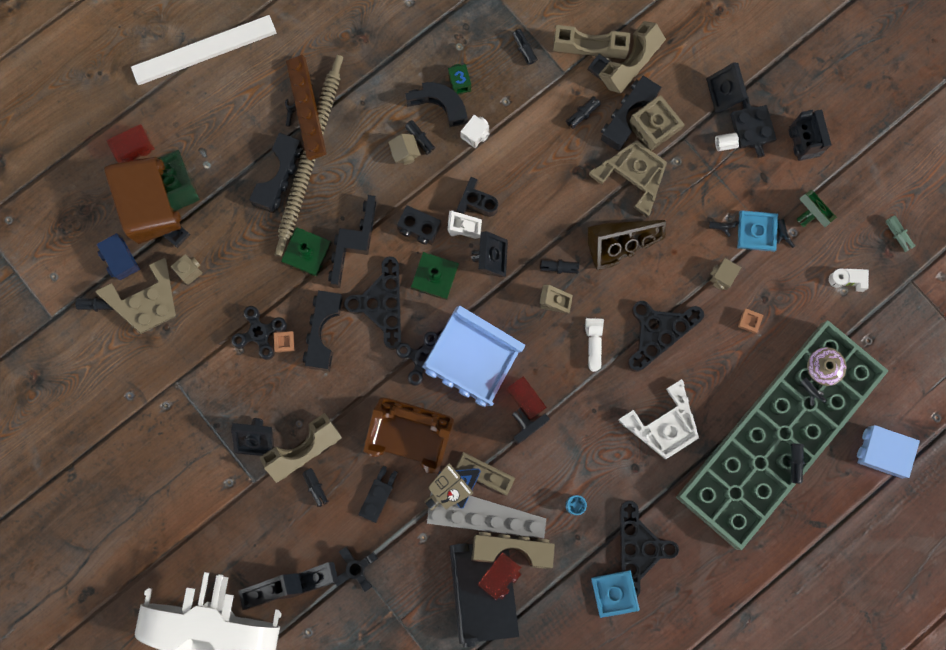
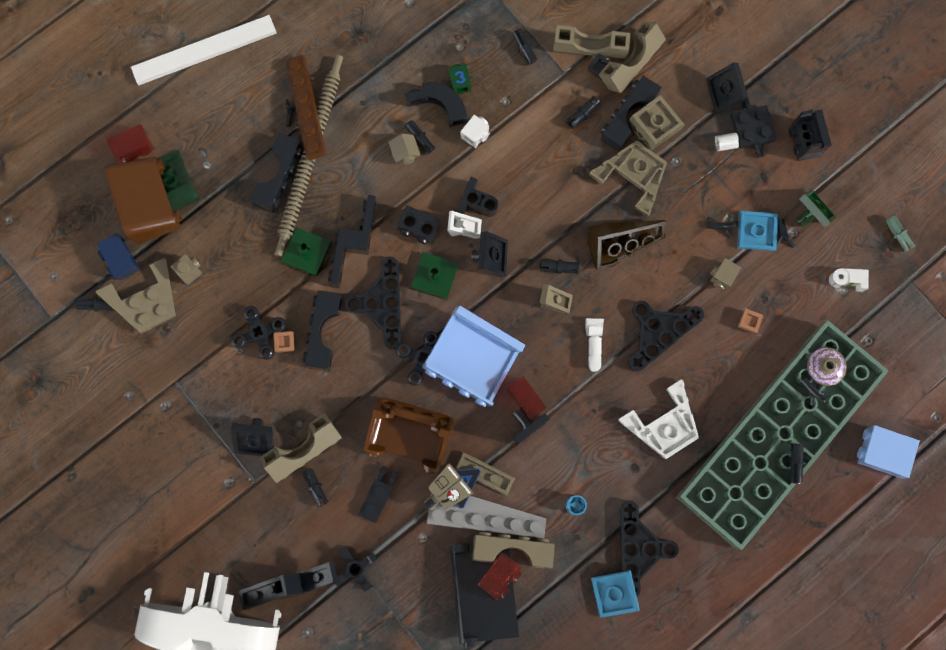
(177, 237): black plate -> none

